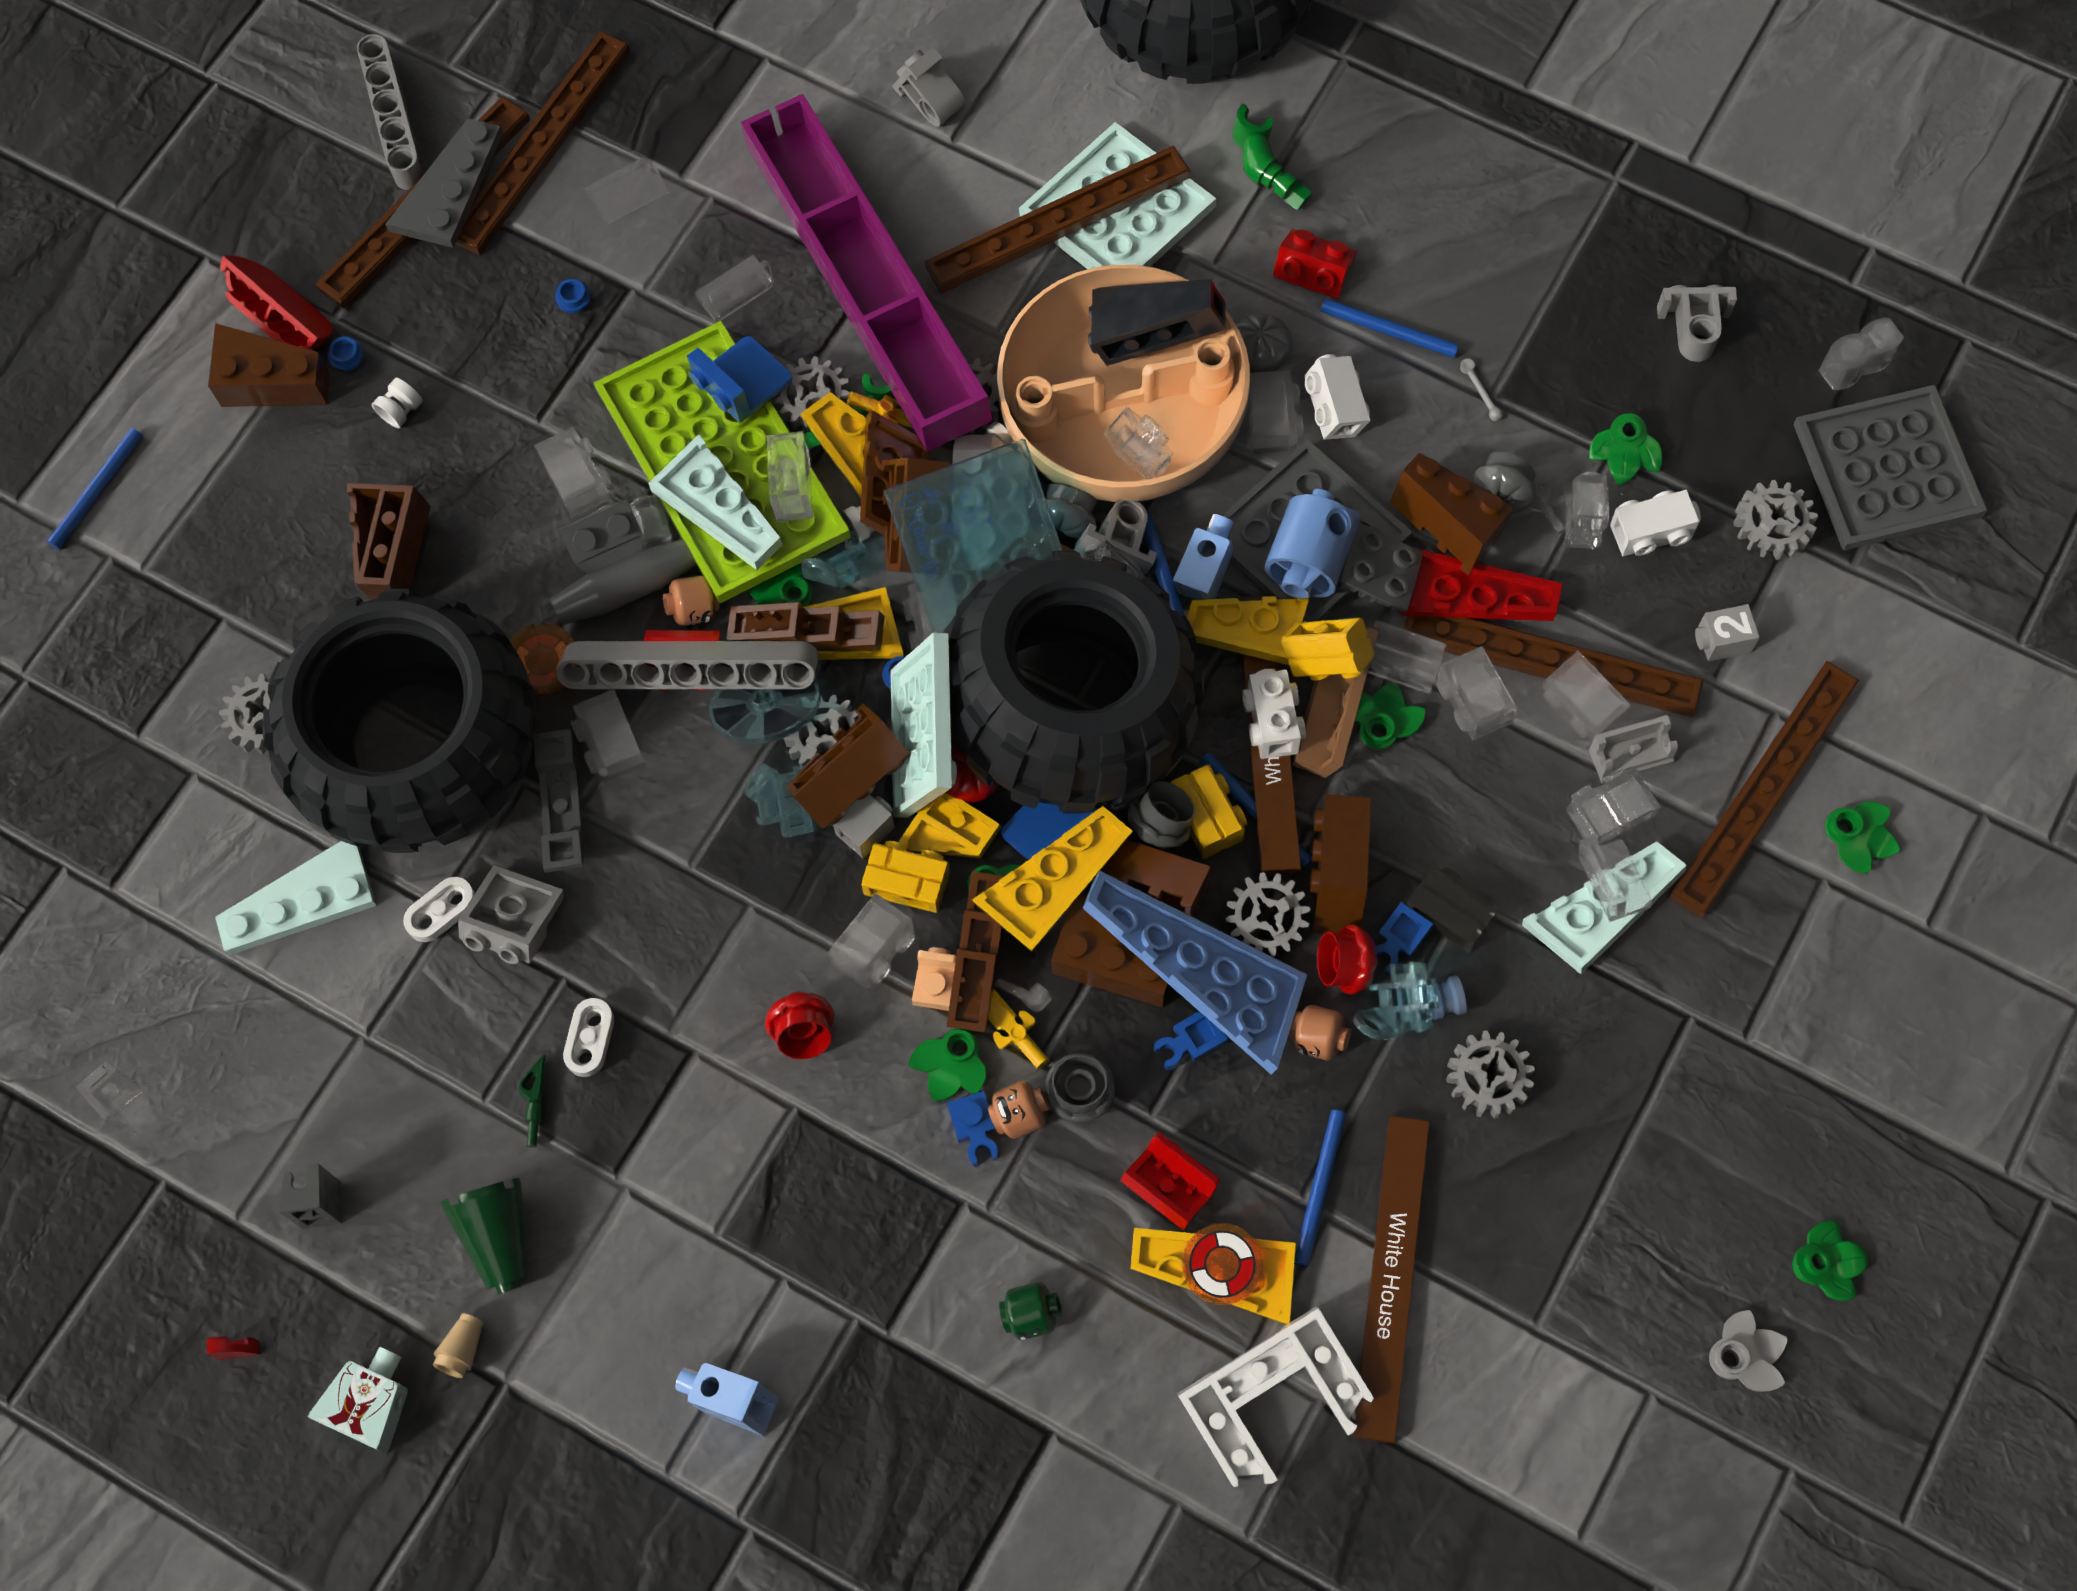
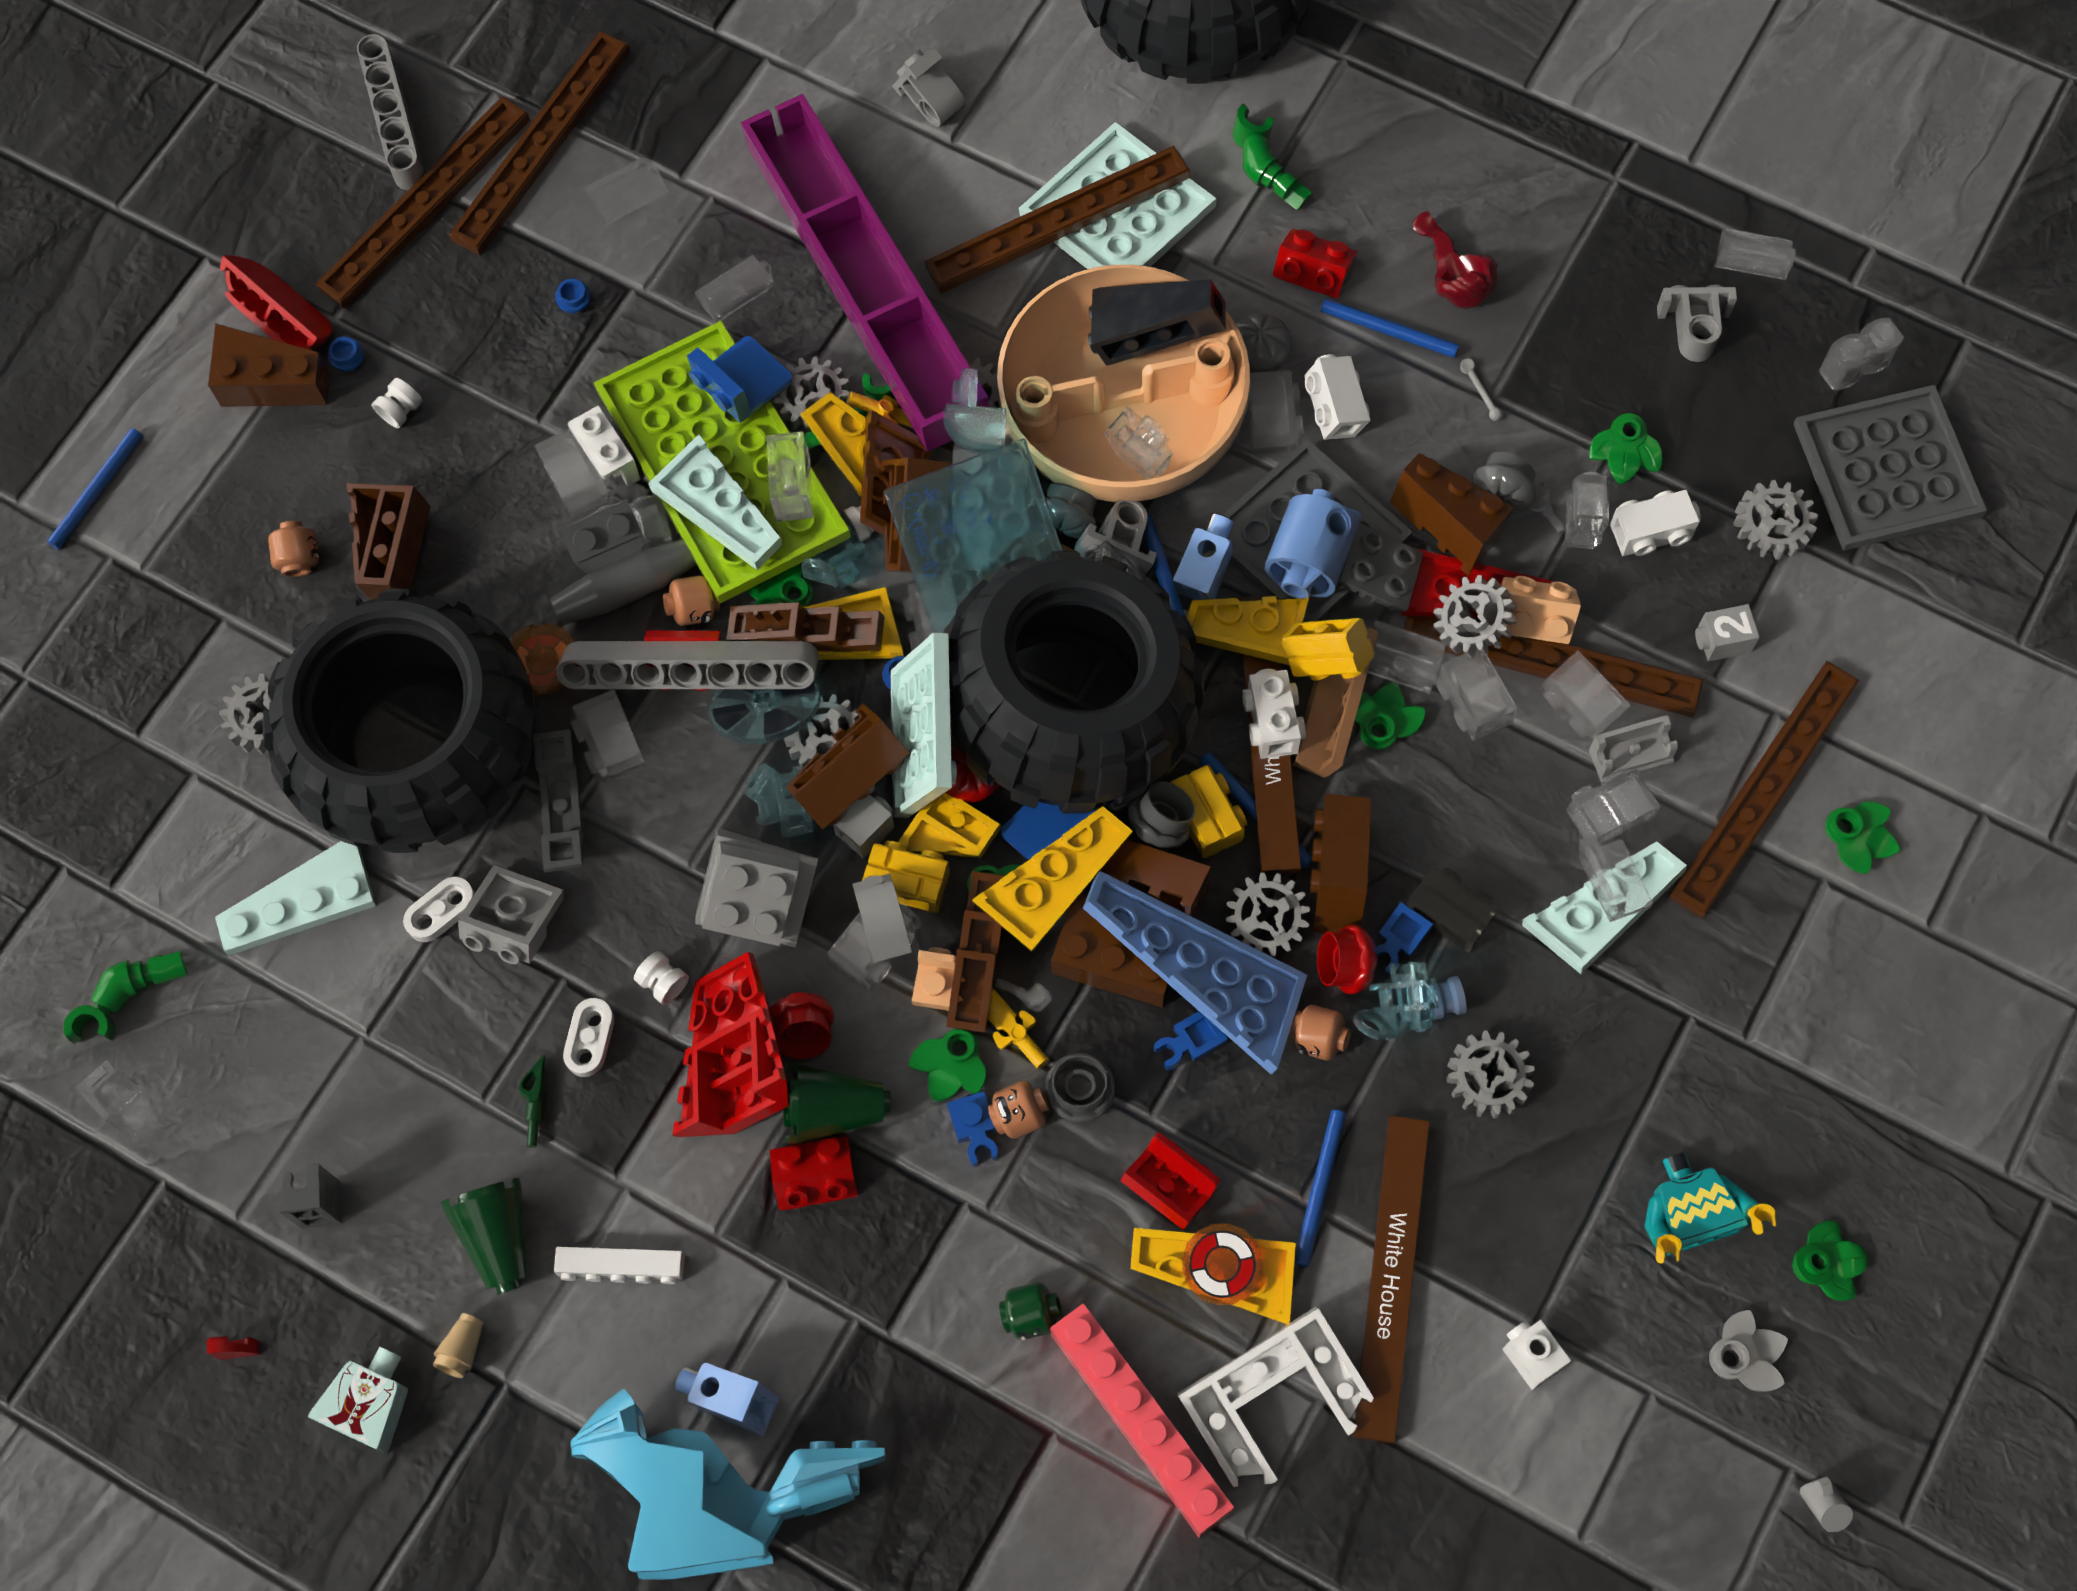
(117, 987): none -> green piece
(293, 549): none -> nougat head
(447, 190): dark grey wing -> none
(604, 446): none -> white bracket
(619, 1264): none -> white piece
(661, 978): none -> white wheel
(695, 1504): none -> medium azure piece
(734, 1054): none -> red wedge
(755, 890): none -> light grey piece
(813, 1173): none -> red bracket
(831, 1103): none -> dark green cone
(882, 917): none -> light grey brick
(971, 425): none -> clear light blue brick
(1141, 1420): none -> coral brick
(1460, 279): none -> dark red hair
(1486, 600): none -> light grey gear
(1535, 1353): none -> white brick
(1543, 609): none -> light nougat bracket
(1699, 1209): none -> teal torso
(1755, 253): none -> clear panel
(1827, 1504): none -> light grey piece

